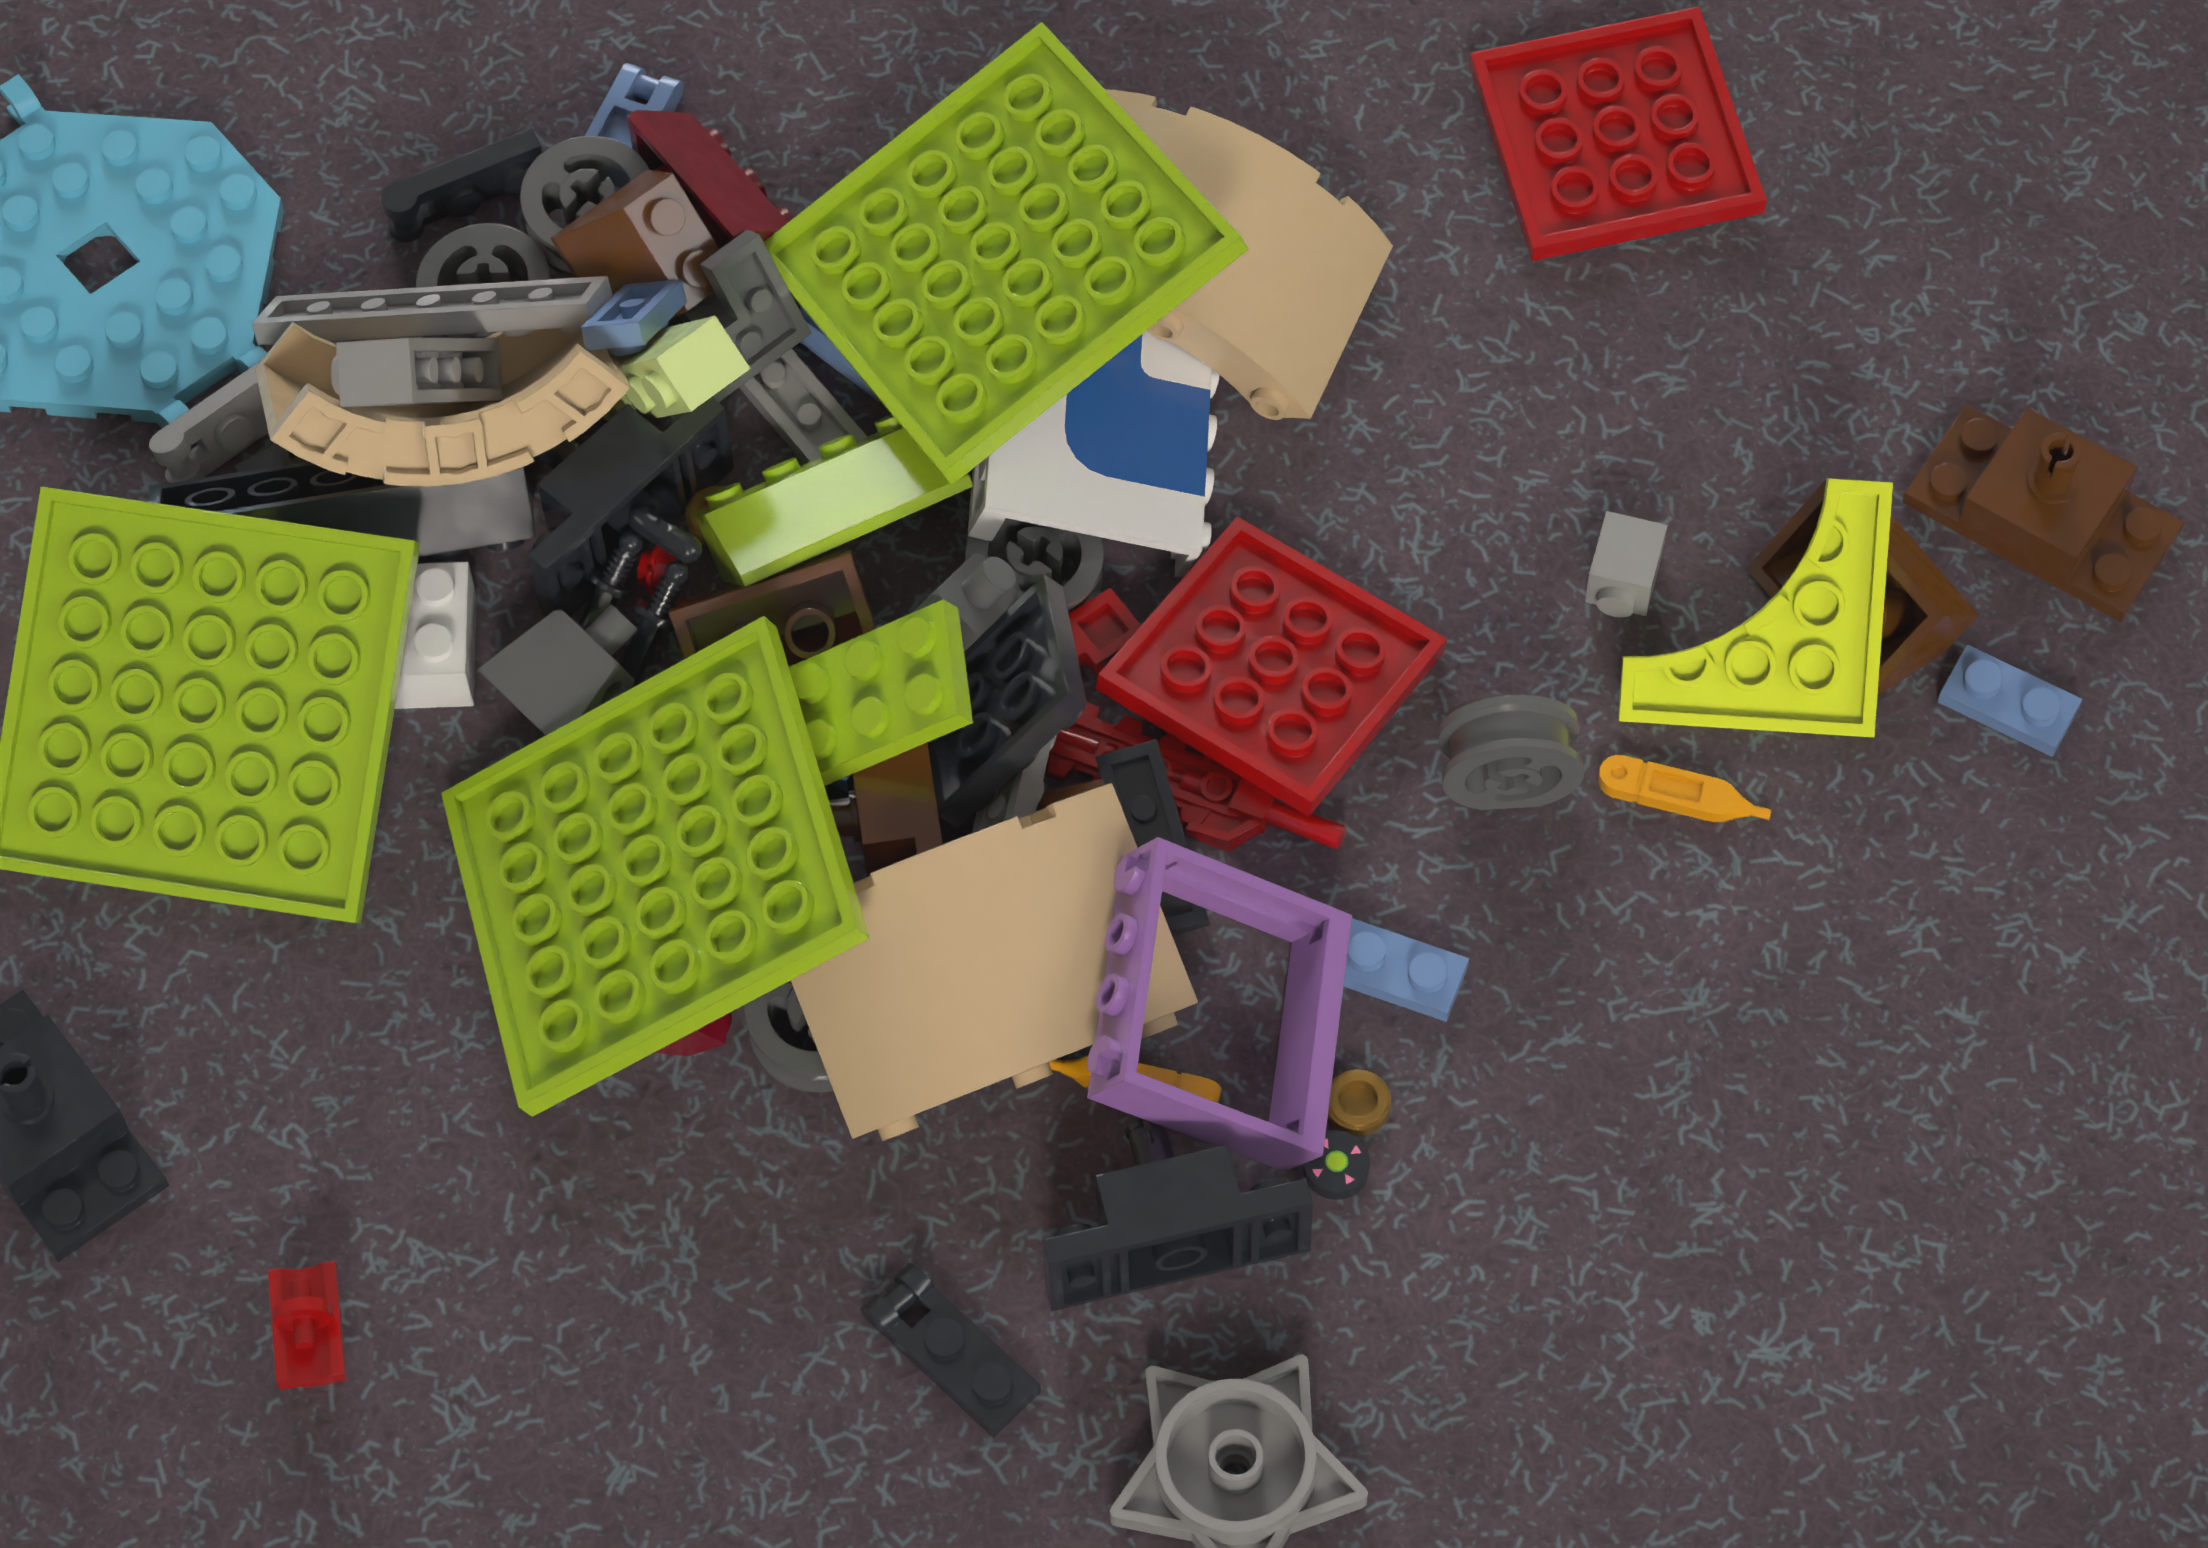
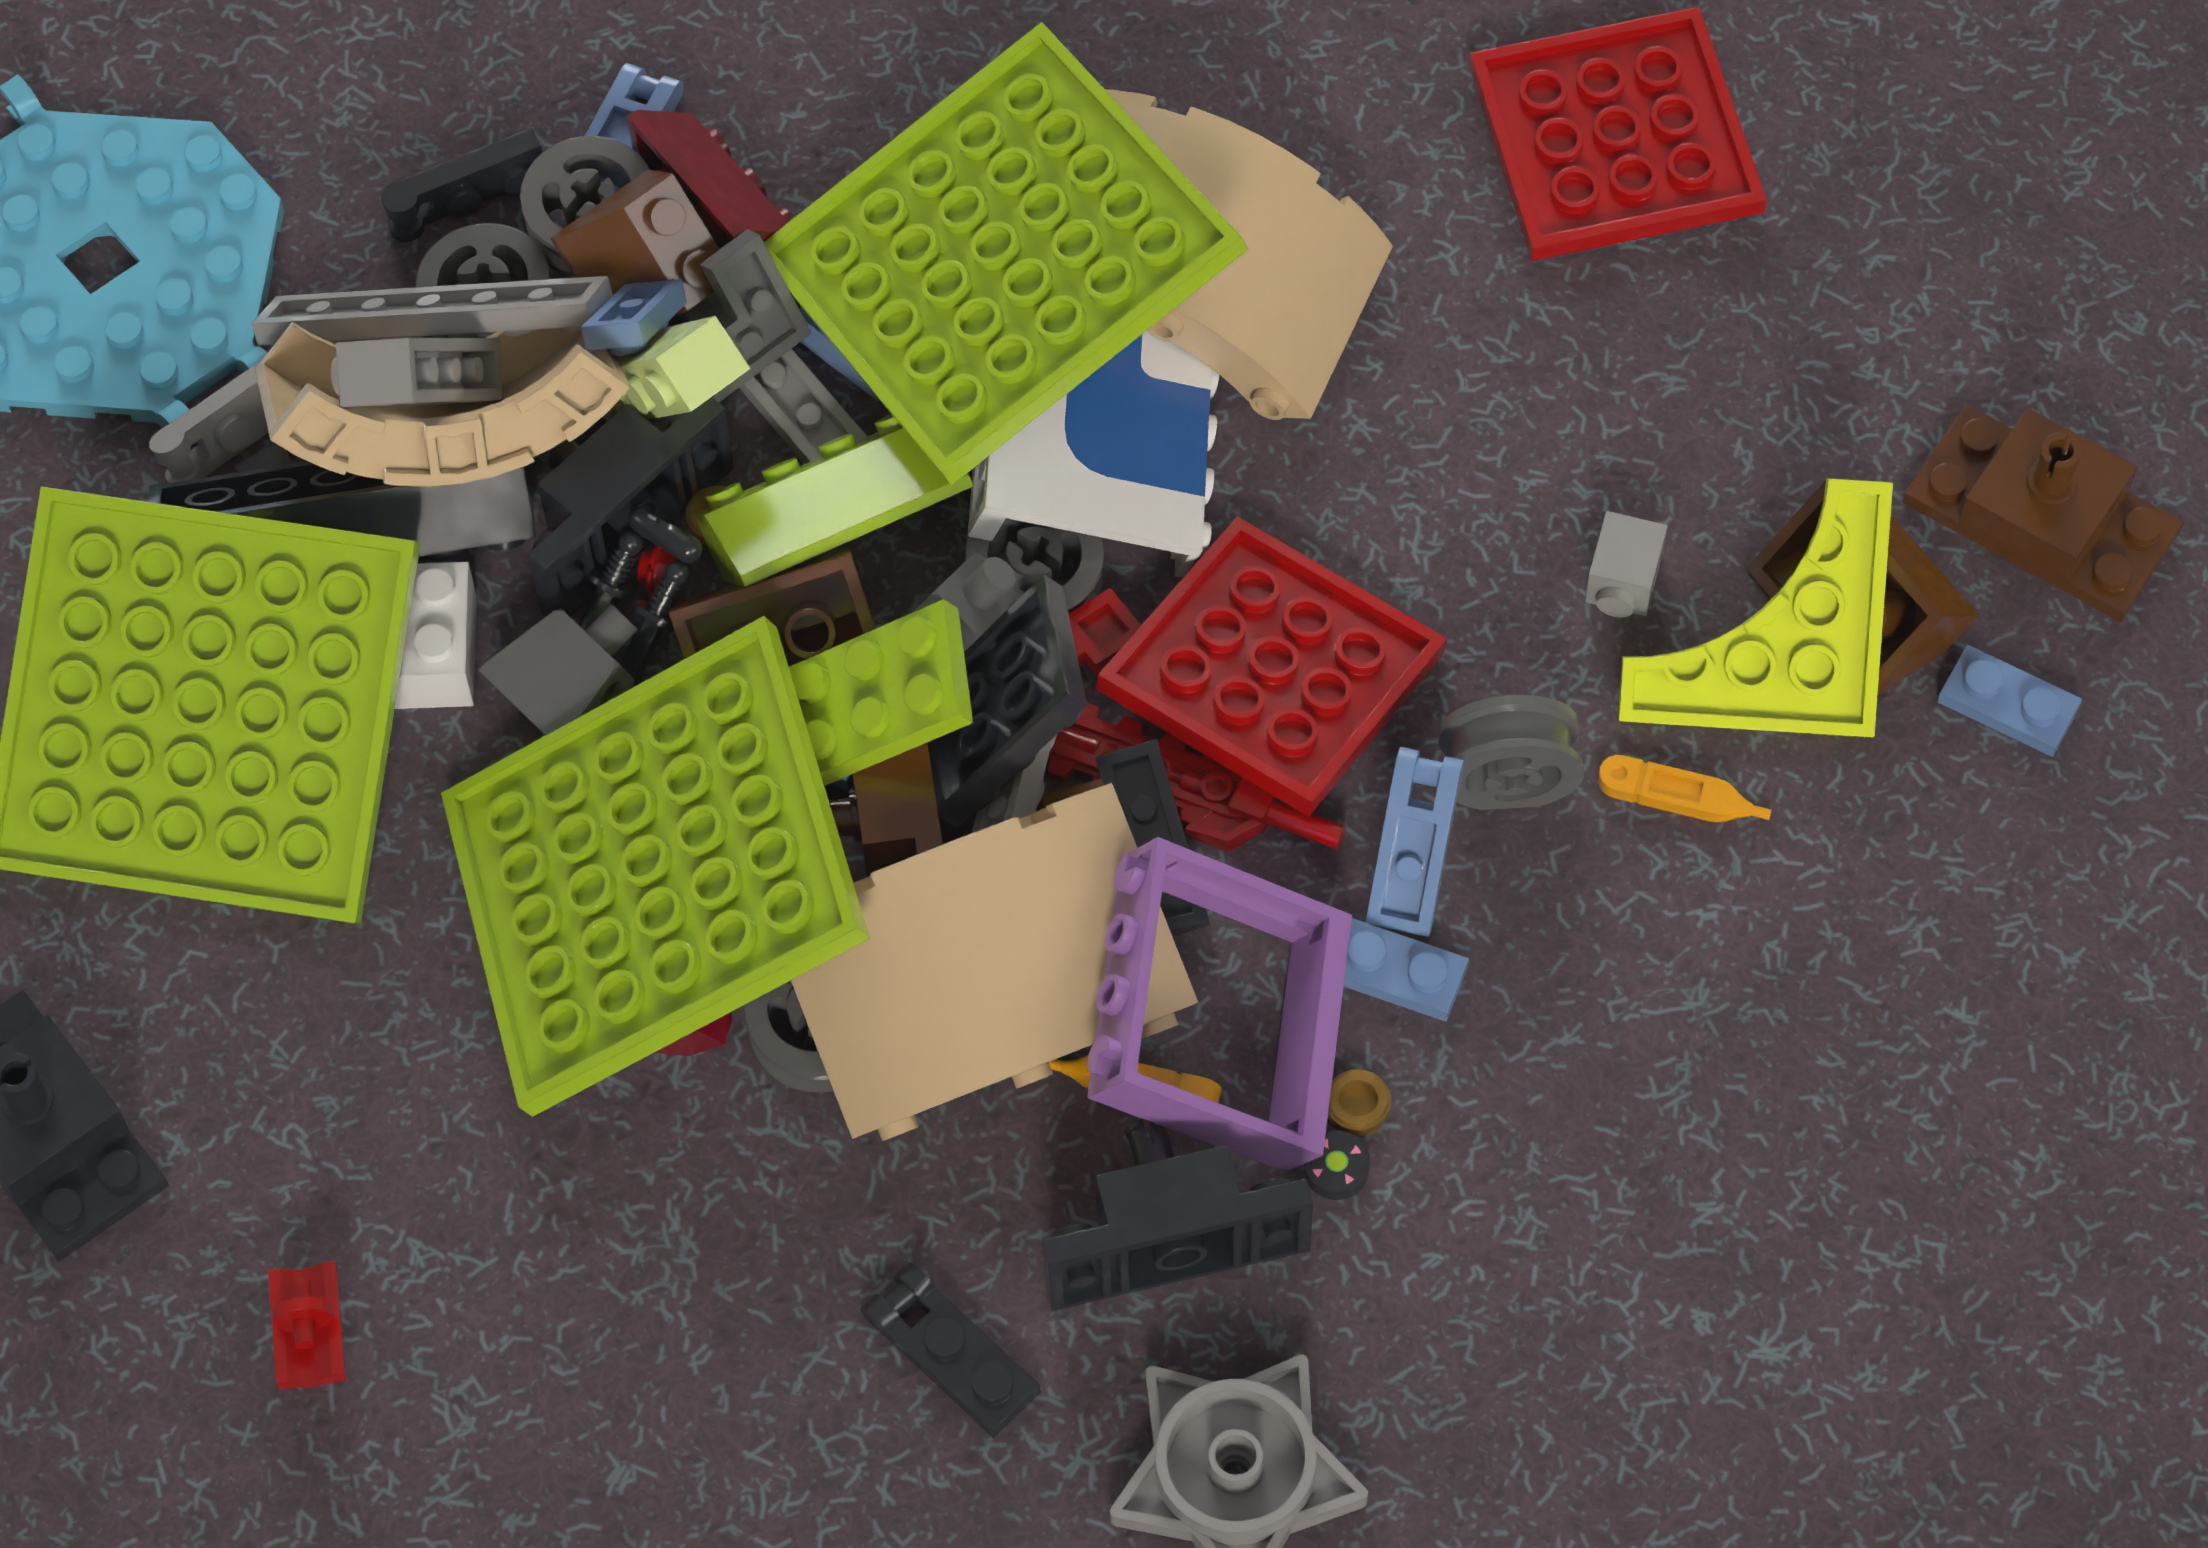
(1414, 844): none -> medium blue plate

